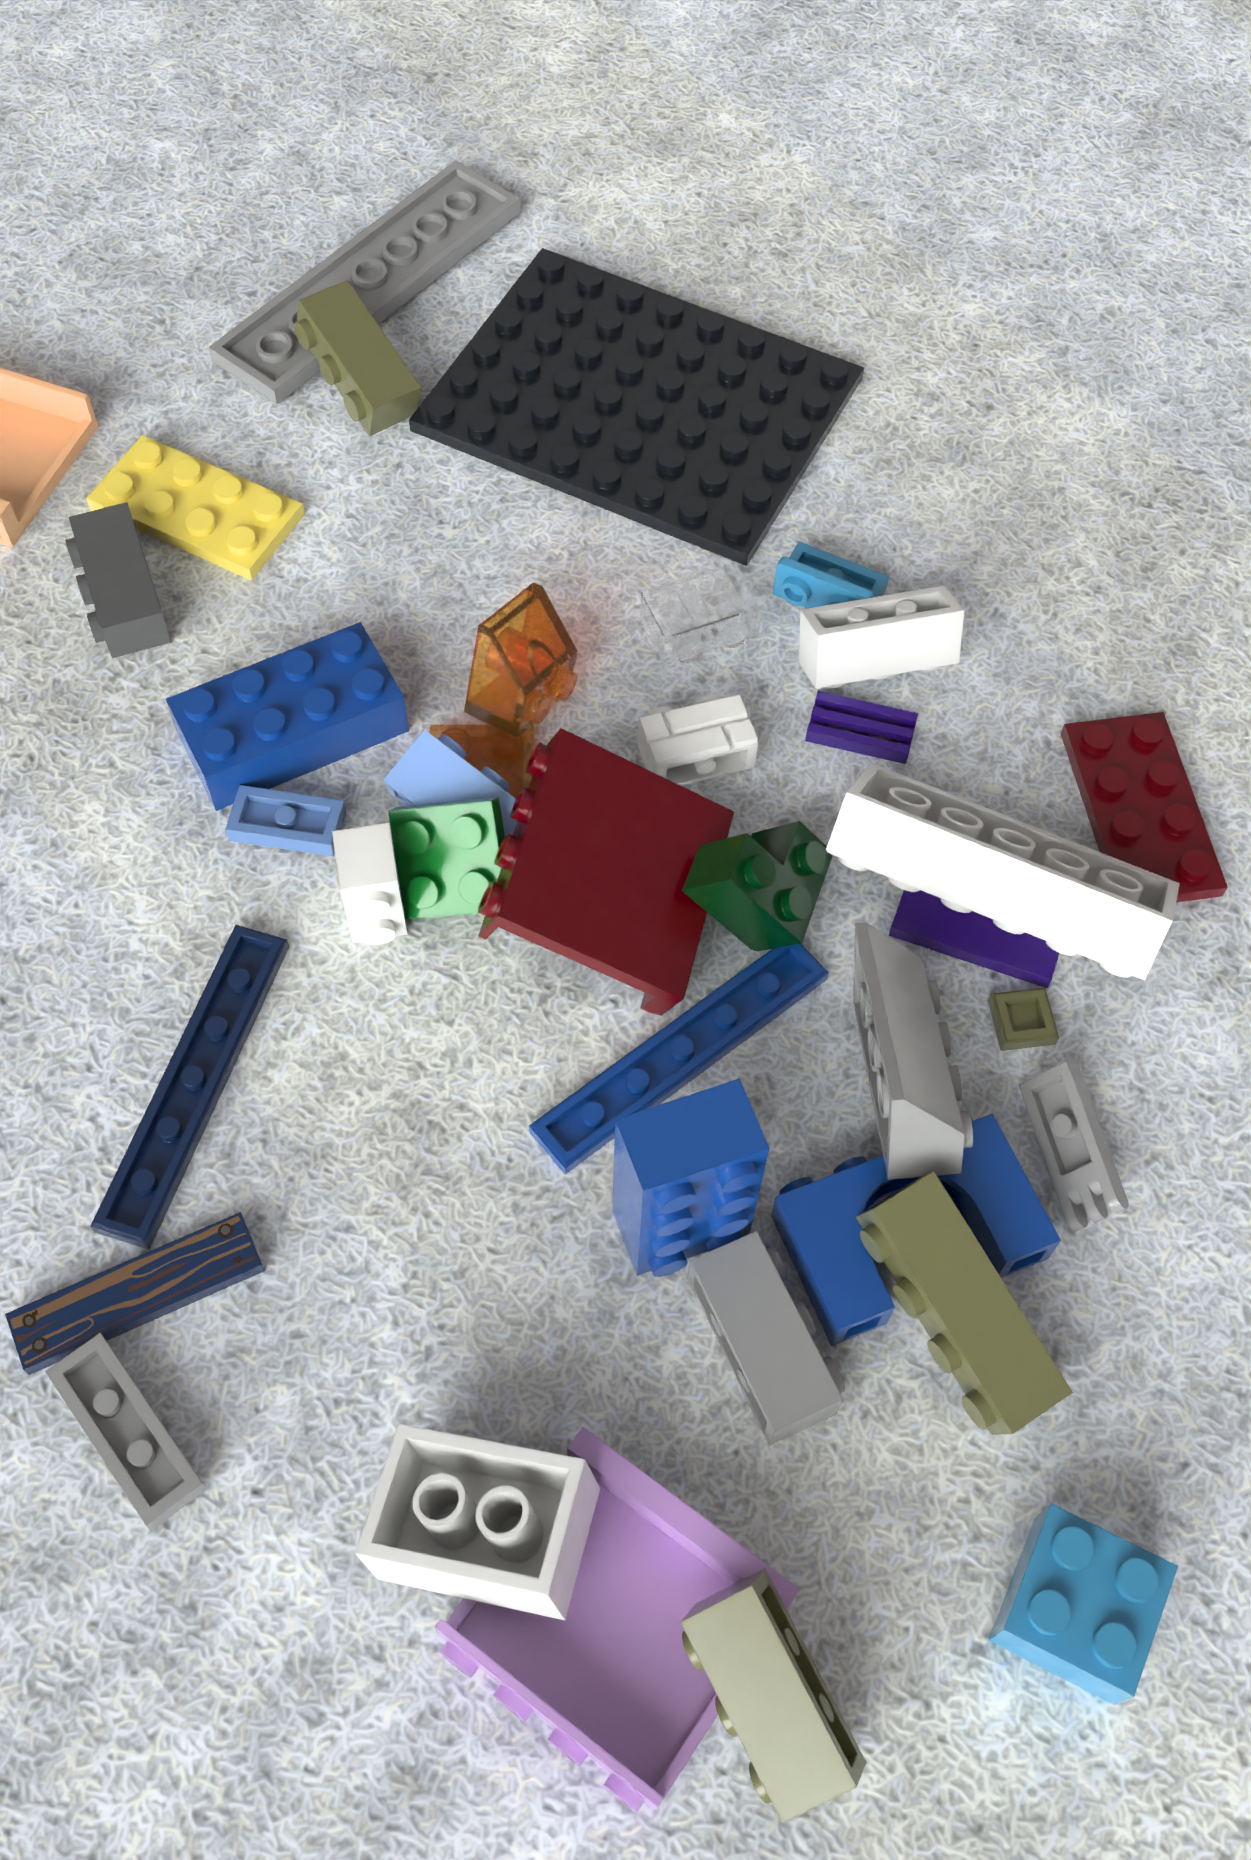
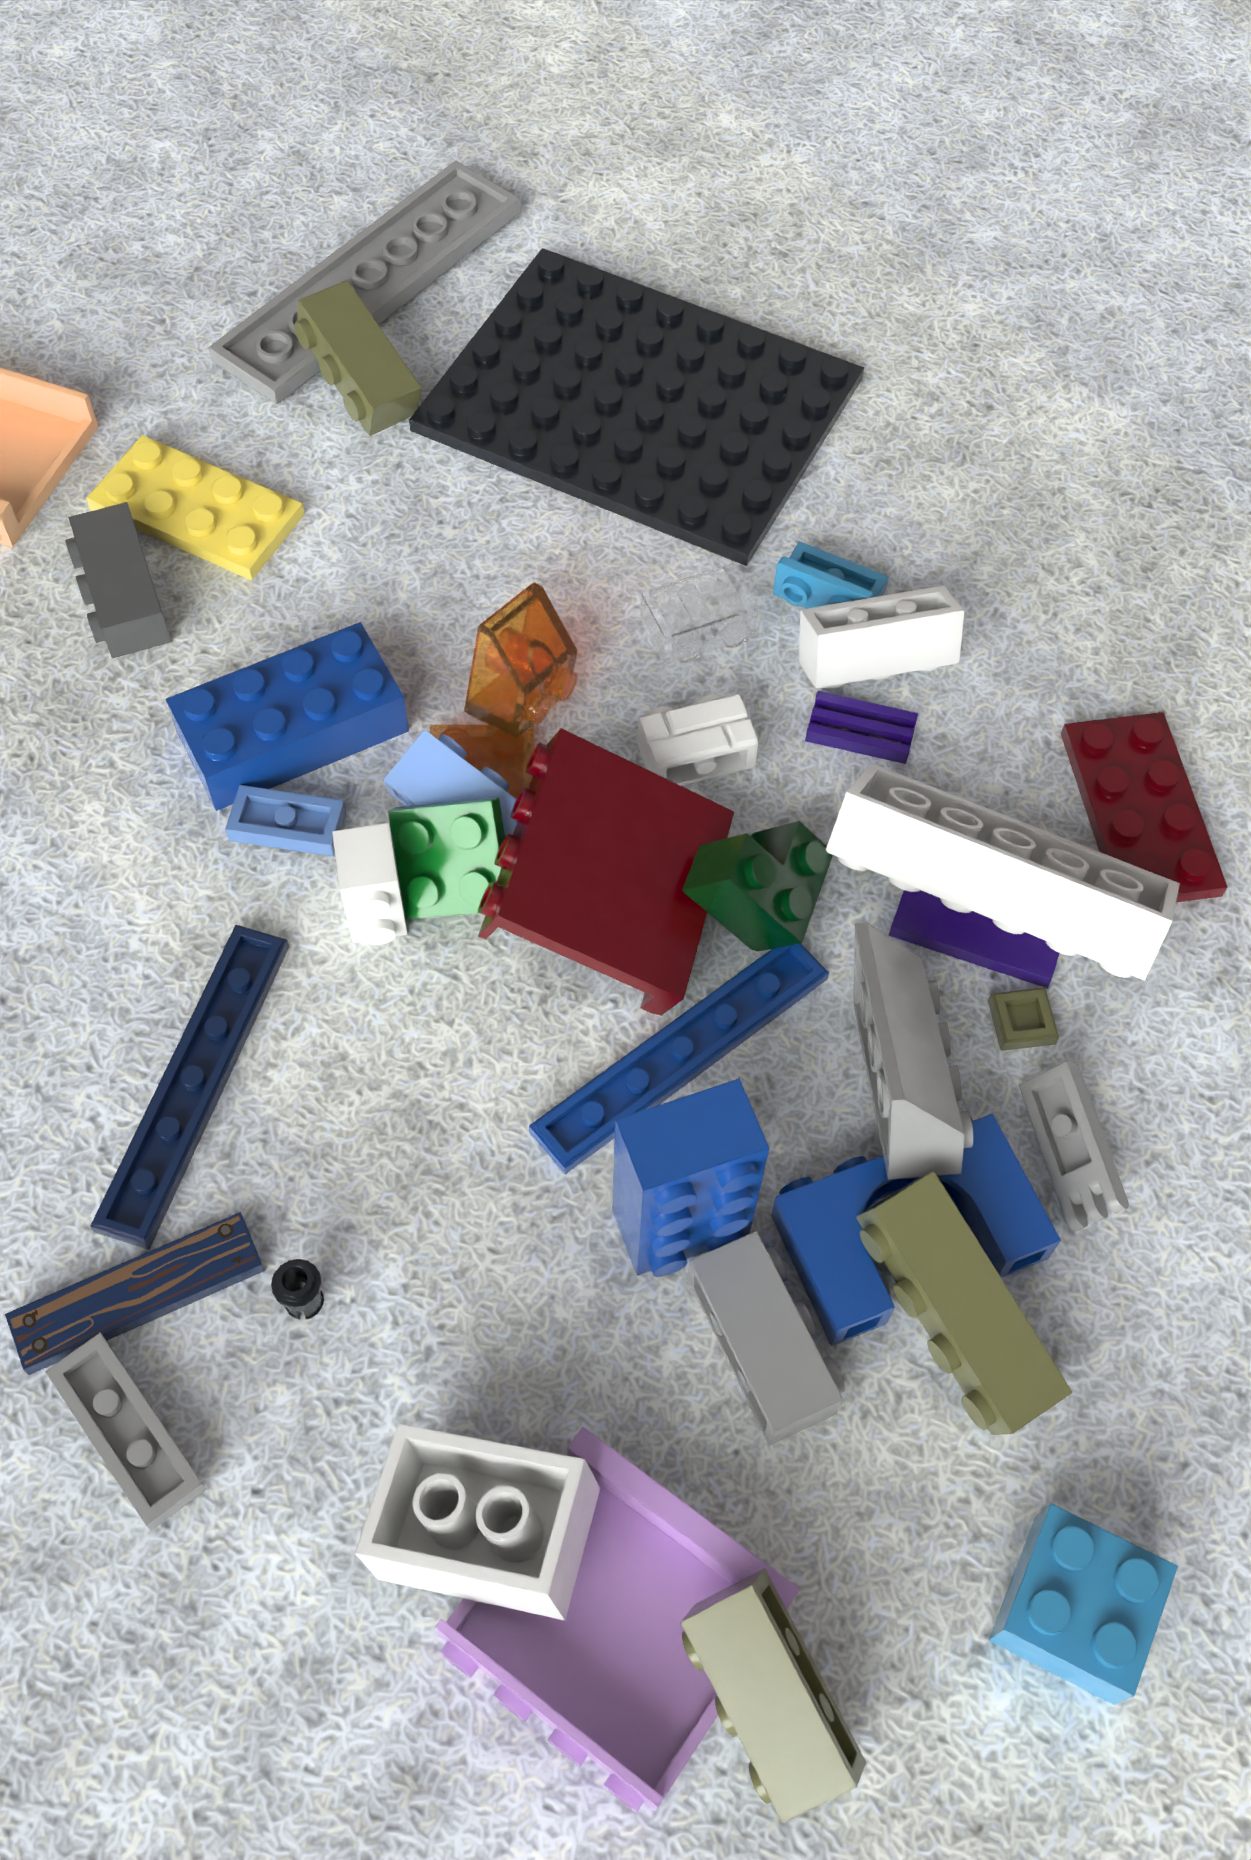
(288, 1288): none -> black pin

